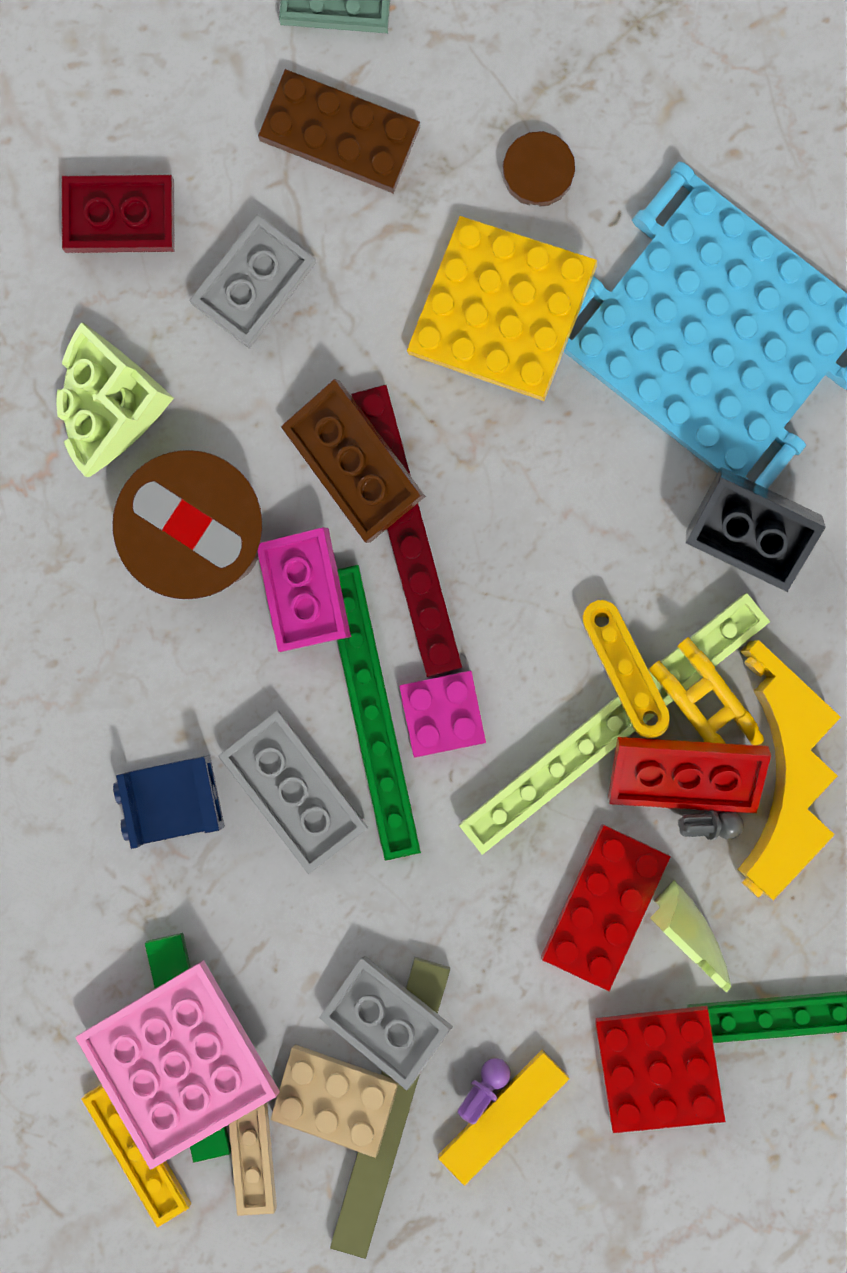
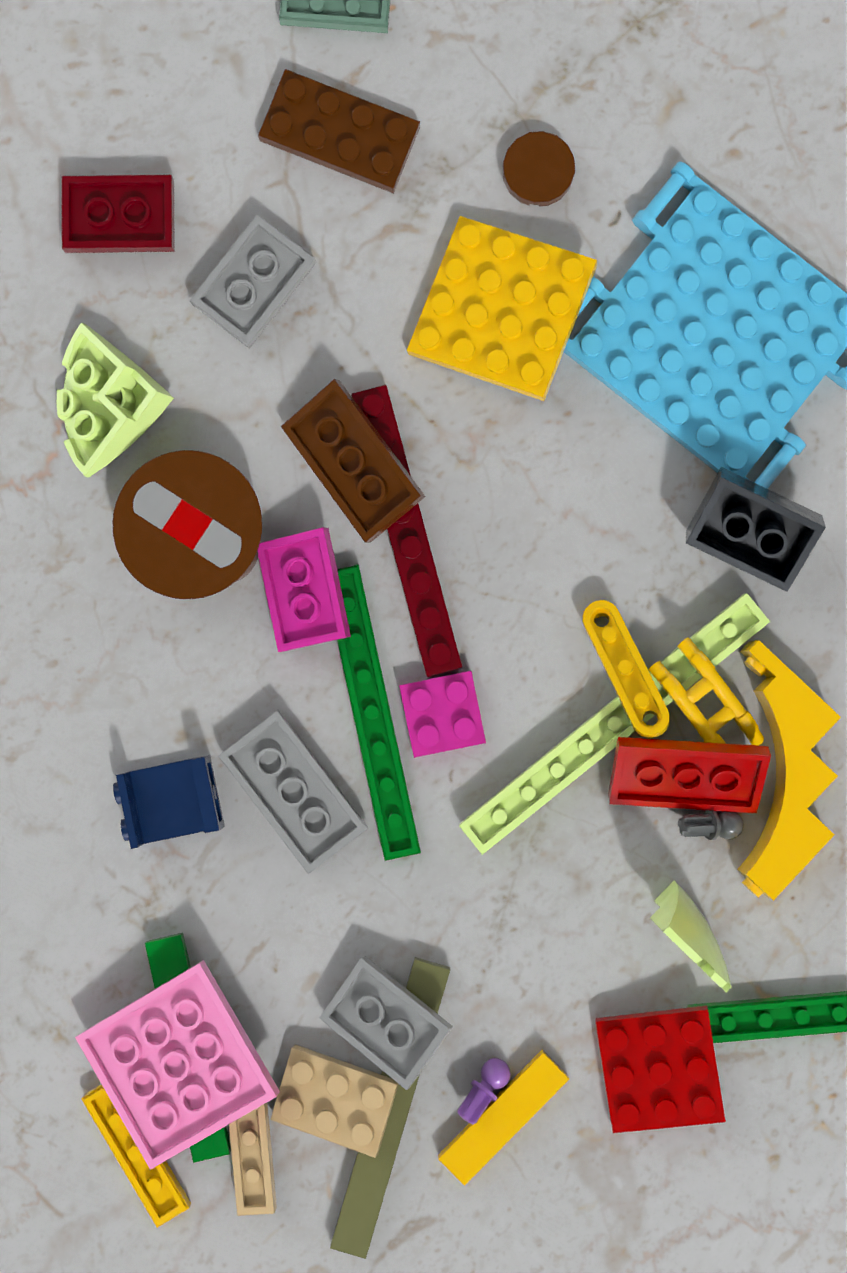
(605, 907): red plate -> none

